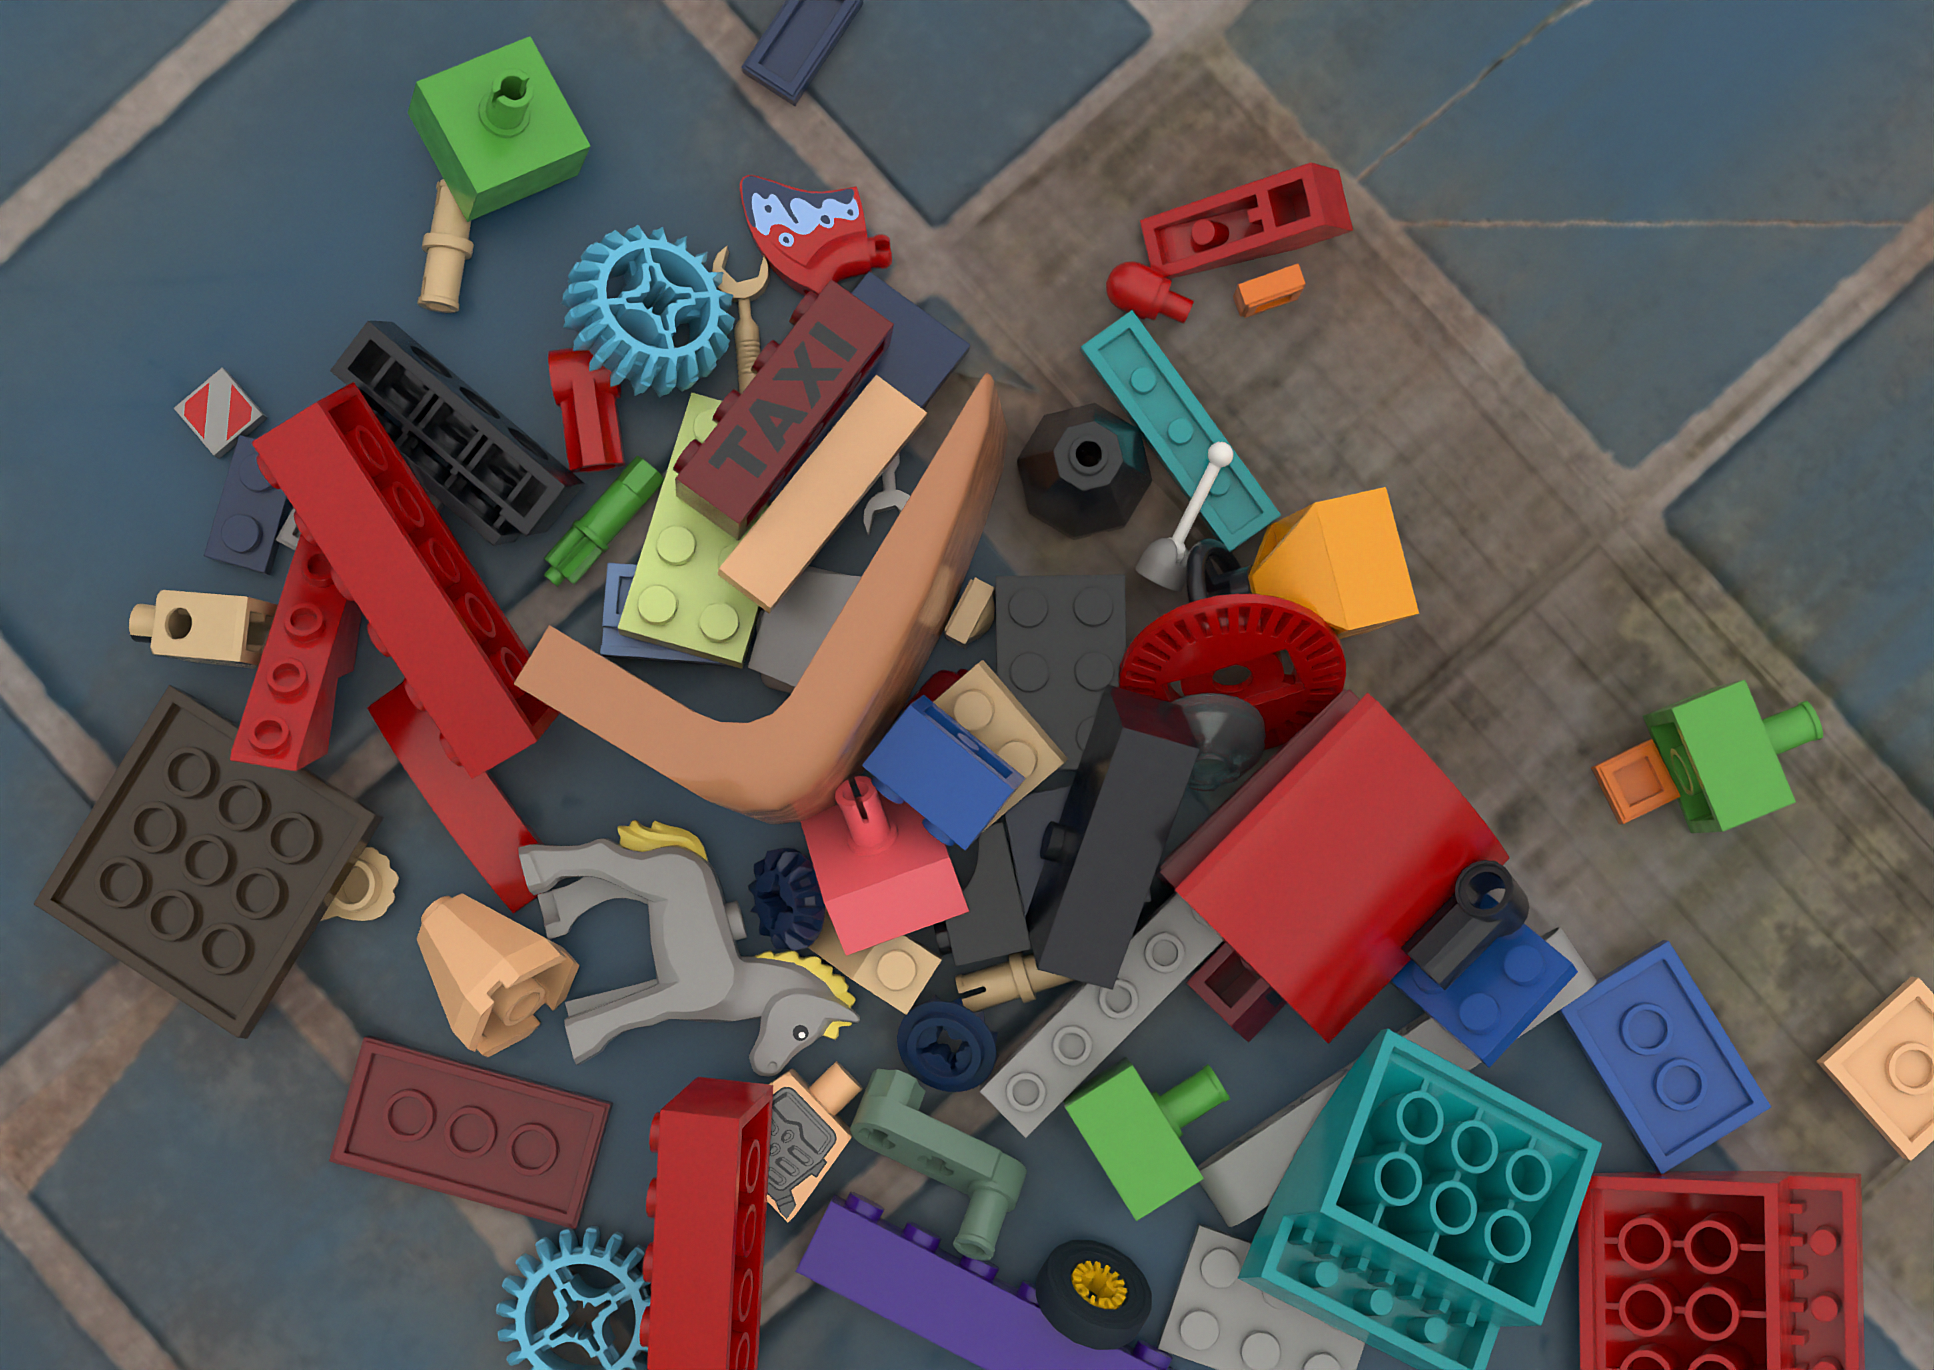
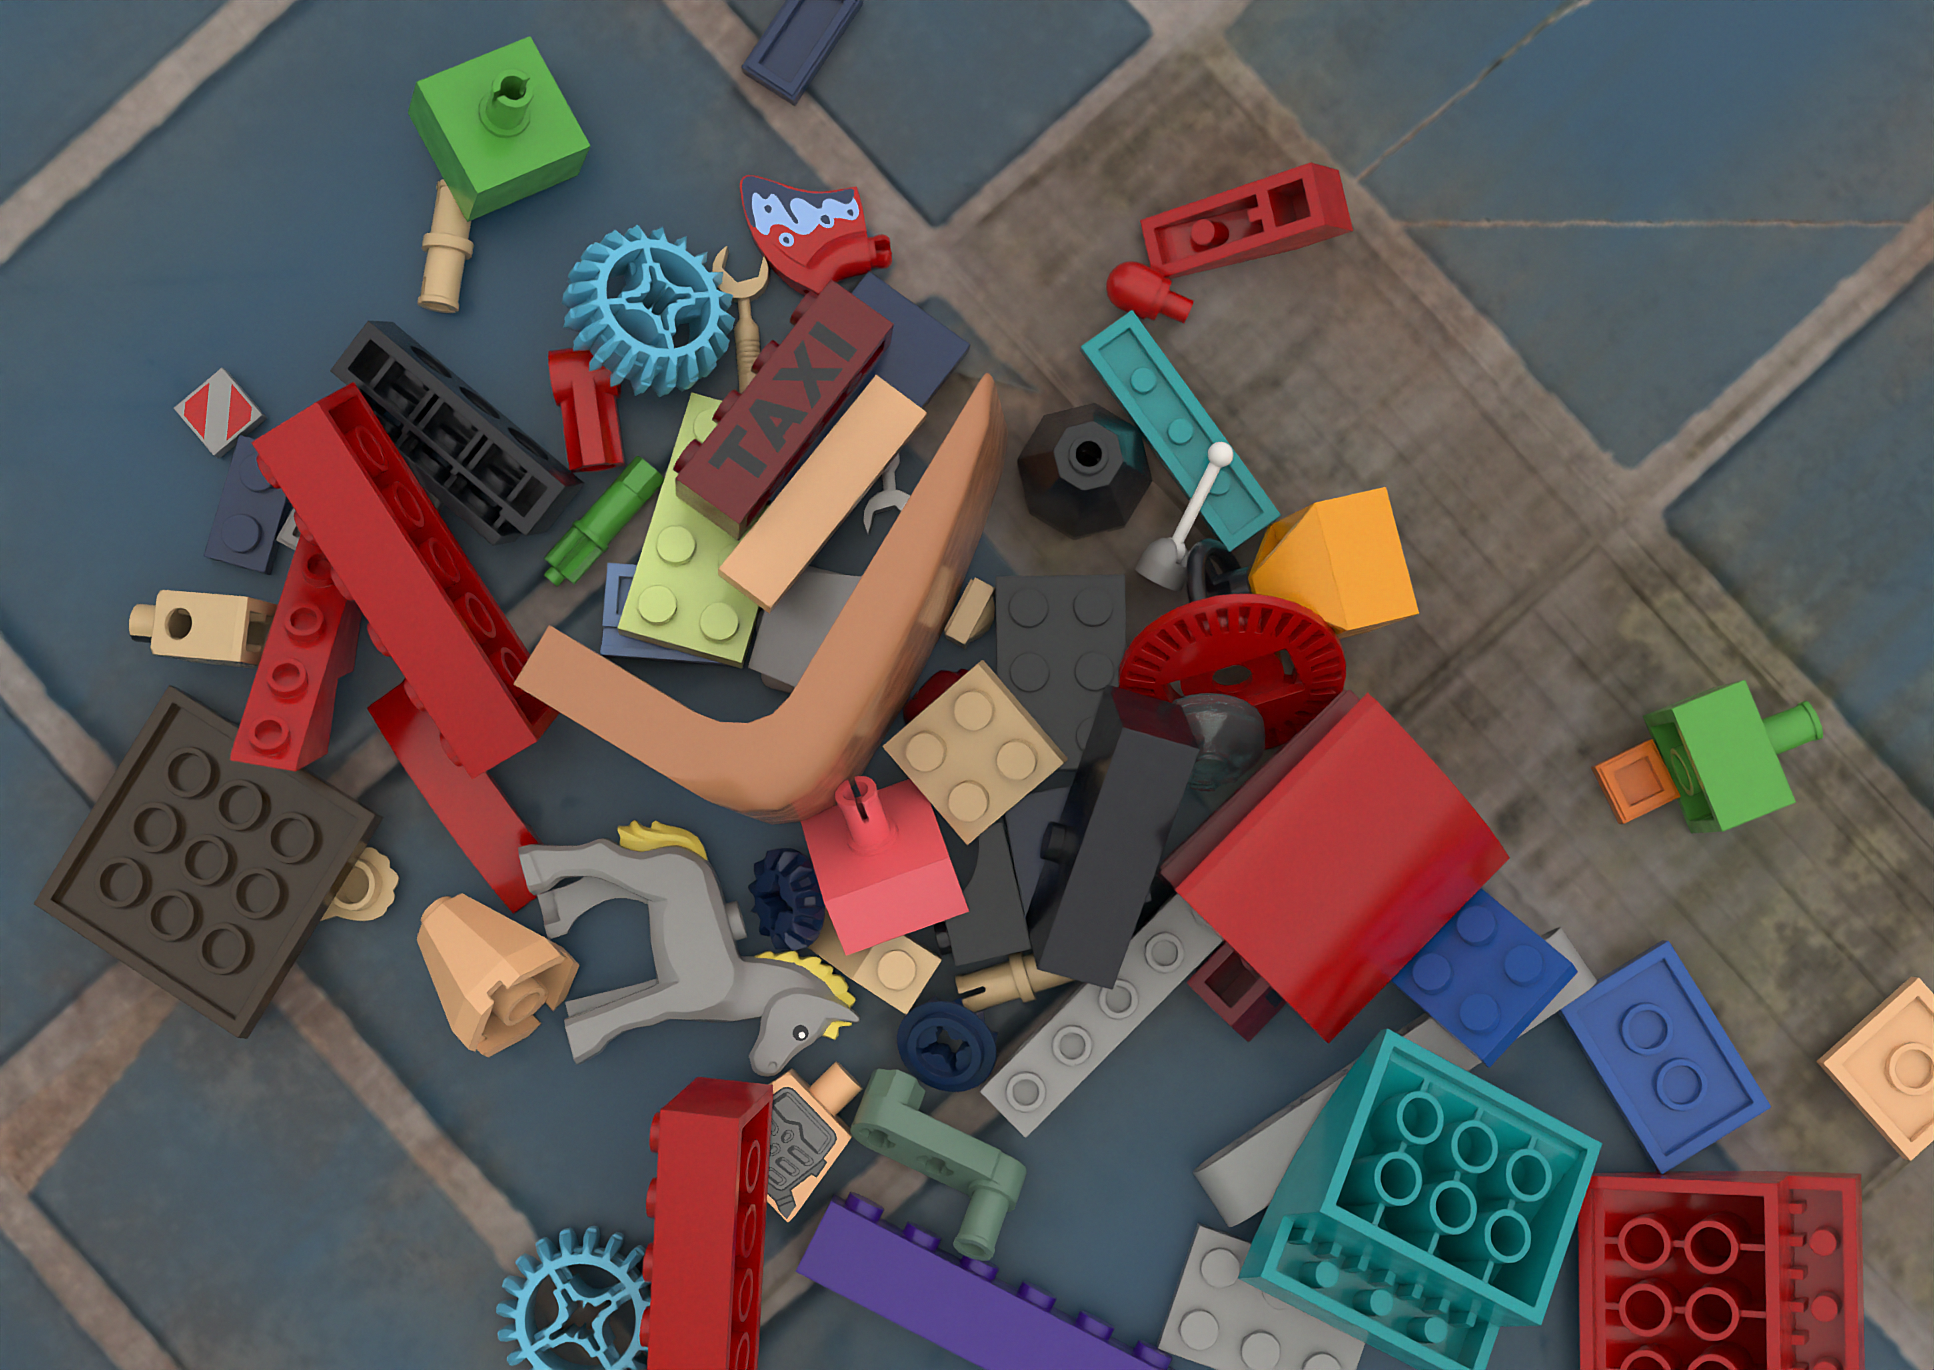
(471, 1132): dark red tile -> none
(942, 773): blue brick -> none
(1120, 1288): black bush -> none
(1139, 1131): bright green brick -> none
(1269, 291): orange tile -> none
(1463, 930): black piece -> none

